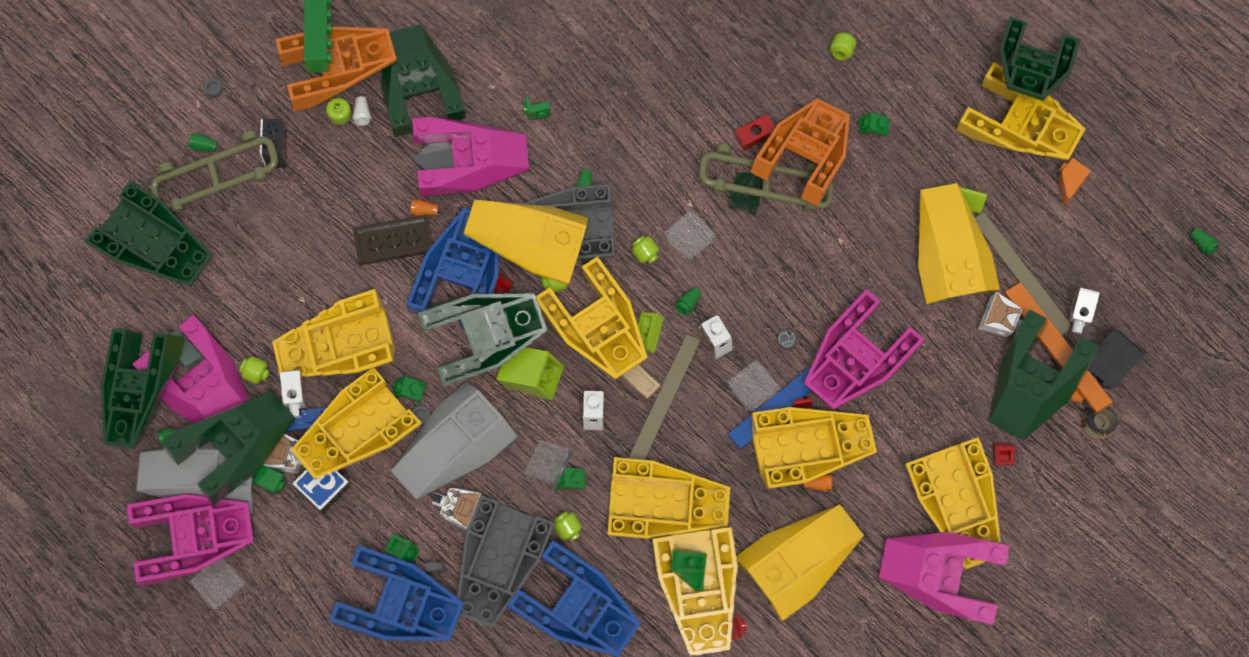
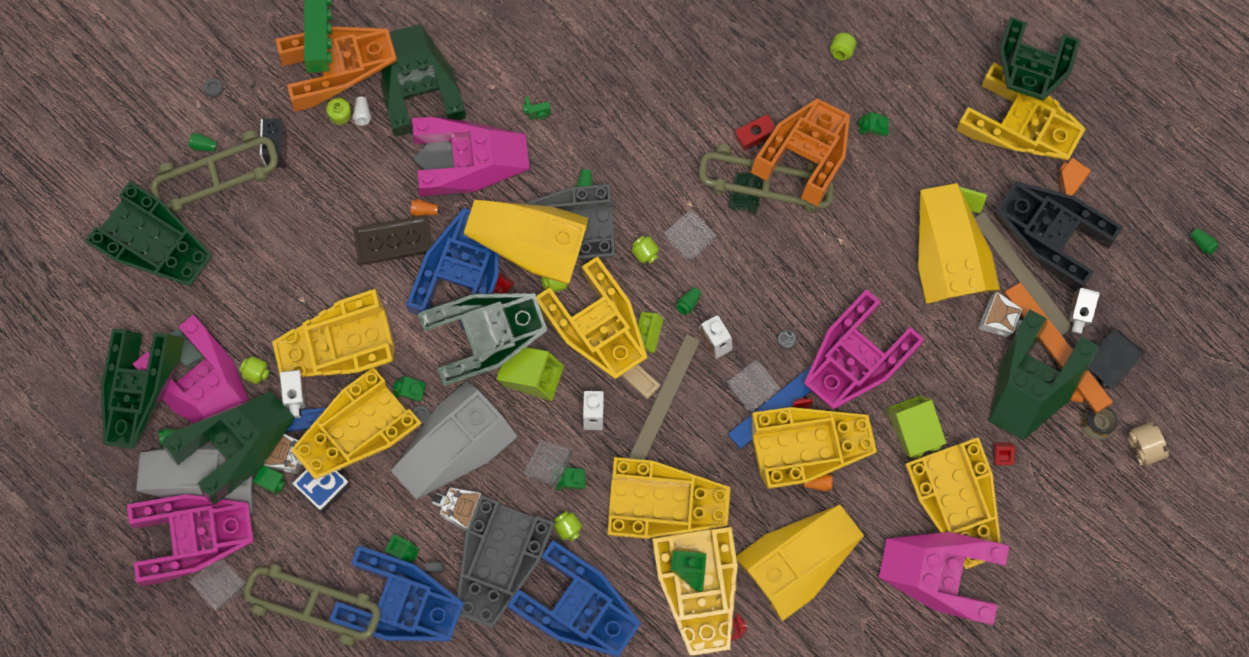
(347, 635): none -> olive bar
(916, 425): none -> lime slope
(1047, 221): none -> black wedge
(1148, 444): none -> tan brick

